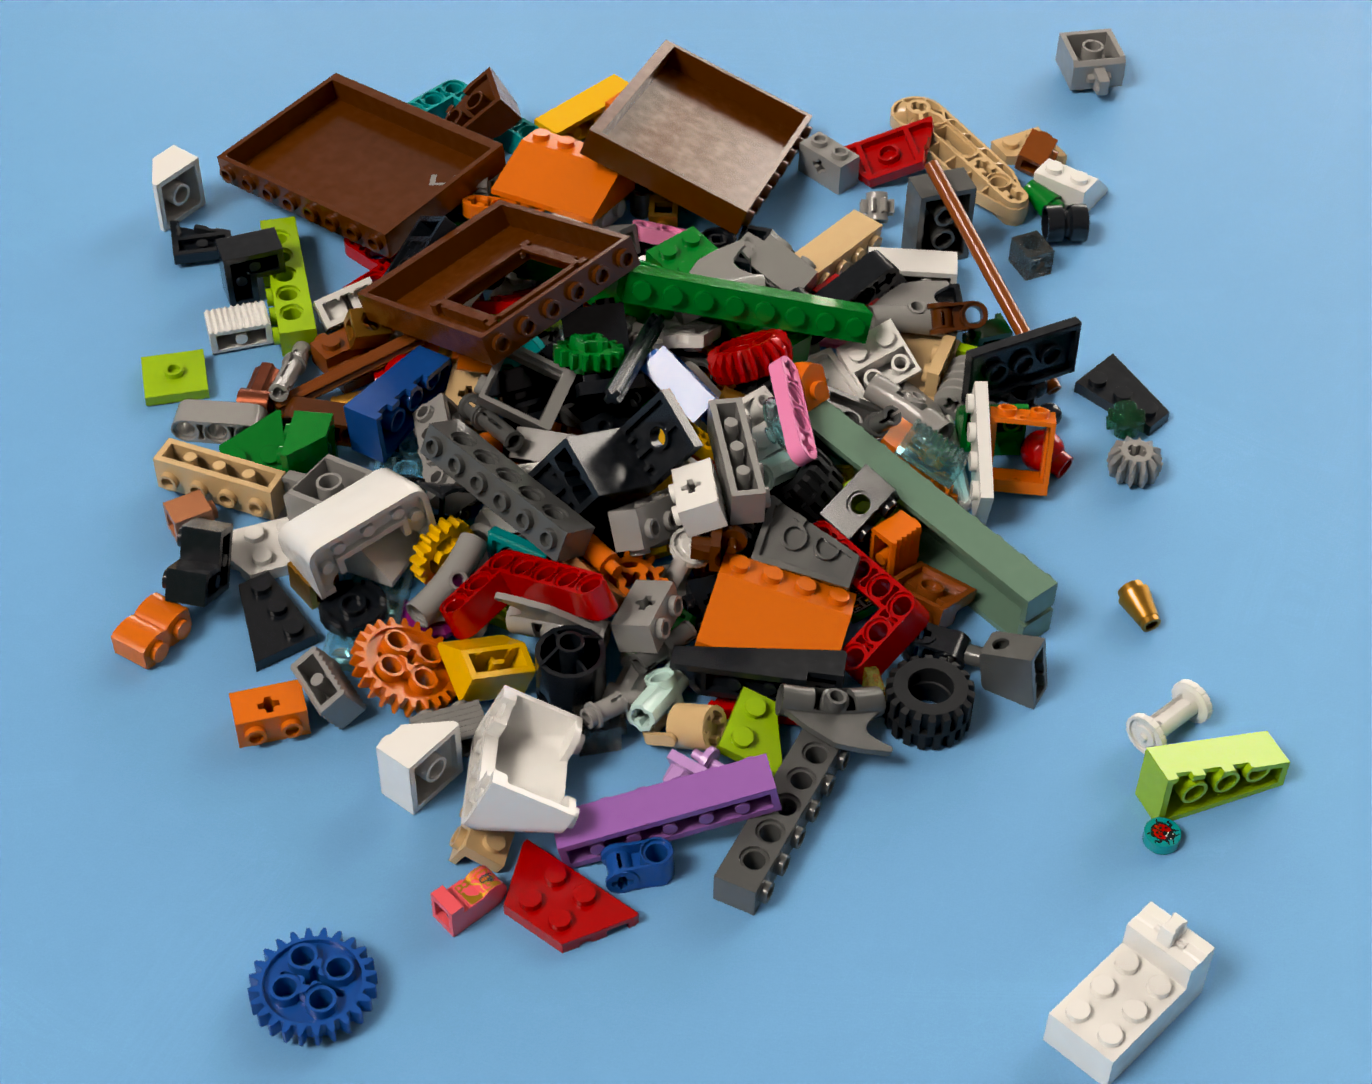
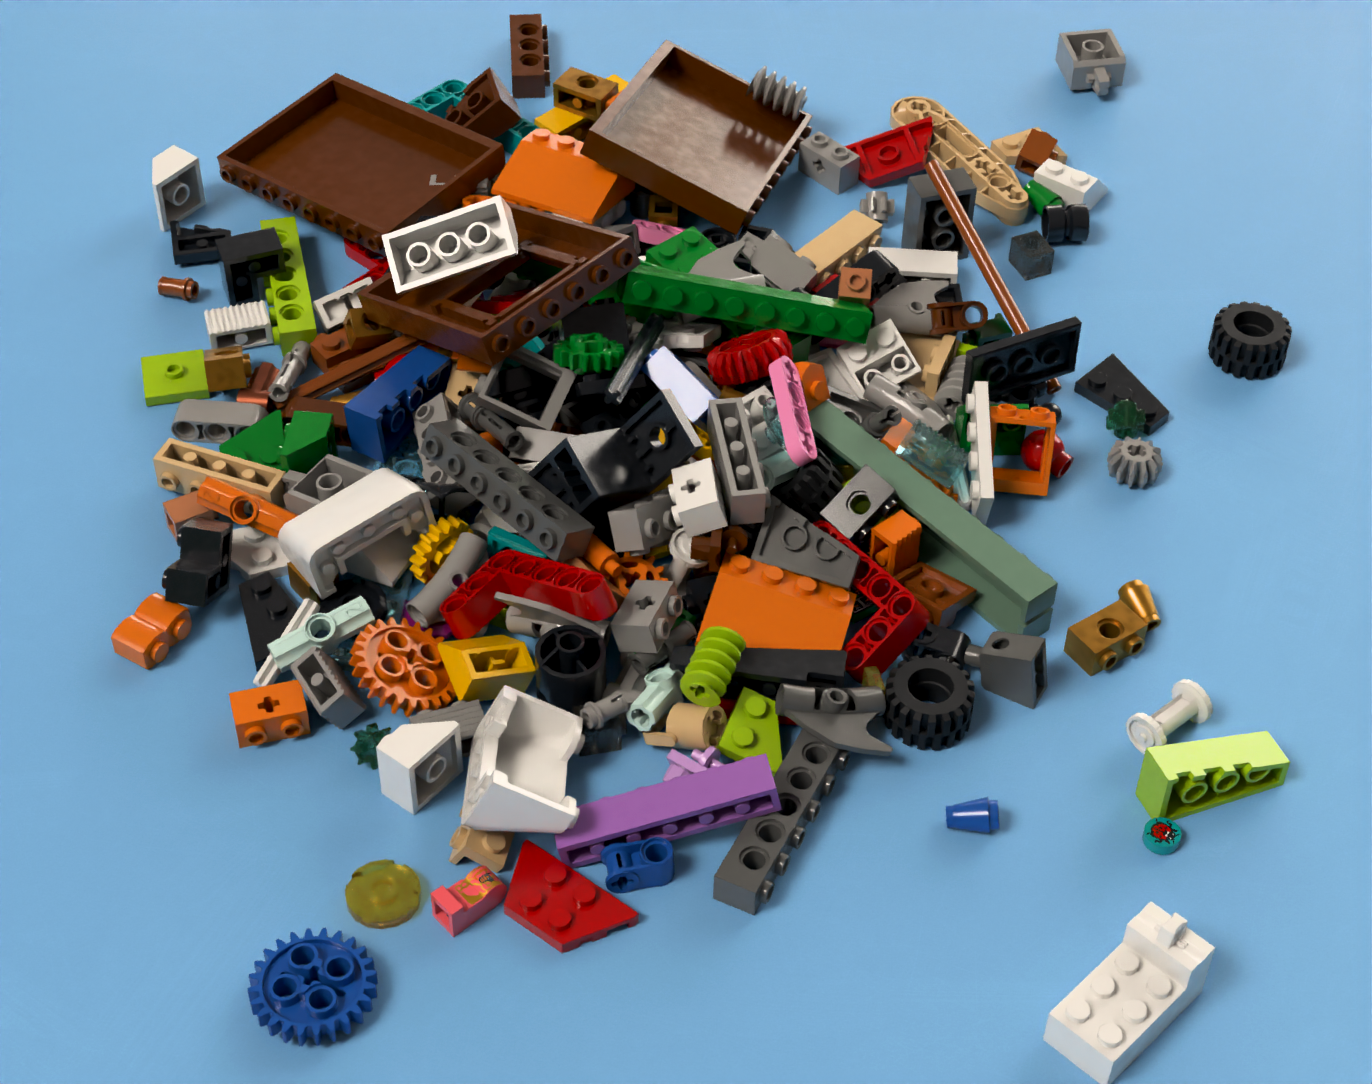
(186, 288): none -> dark orange pin
(227, 368): none -> pearl gold brick
(231, 500): none -> orange piece
(269, 671): none -> white axle
(340, 622): none -> light aqua piece
(366, 744): none -> clear green gear
(383, 894): none -> clear yellow tile
(451, 244): none -> white slope
(529, 56): none -> reddish brown brick
(583, 93): none -> pearl gold brick
(712, 666): none -> lime piece
(778, 93): none -> light grey piece
(855, 285): none -> nougat brick
(974, 815): none -> blue cone
(1105, 638): none -> pearl gold brick
(1249, 340): none -> black tyre

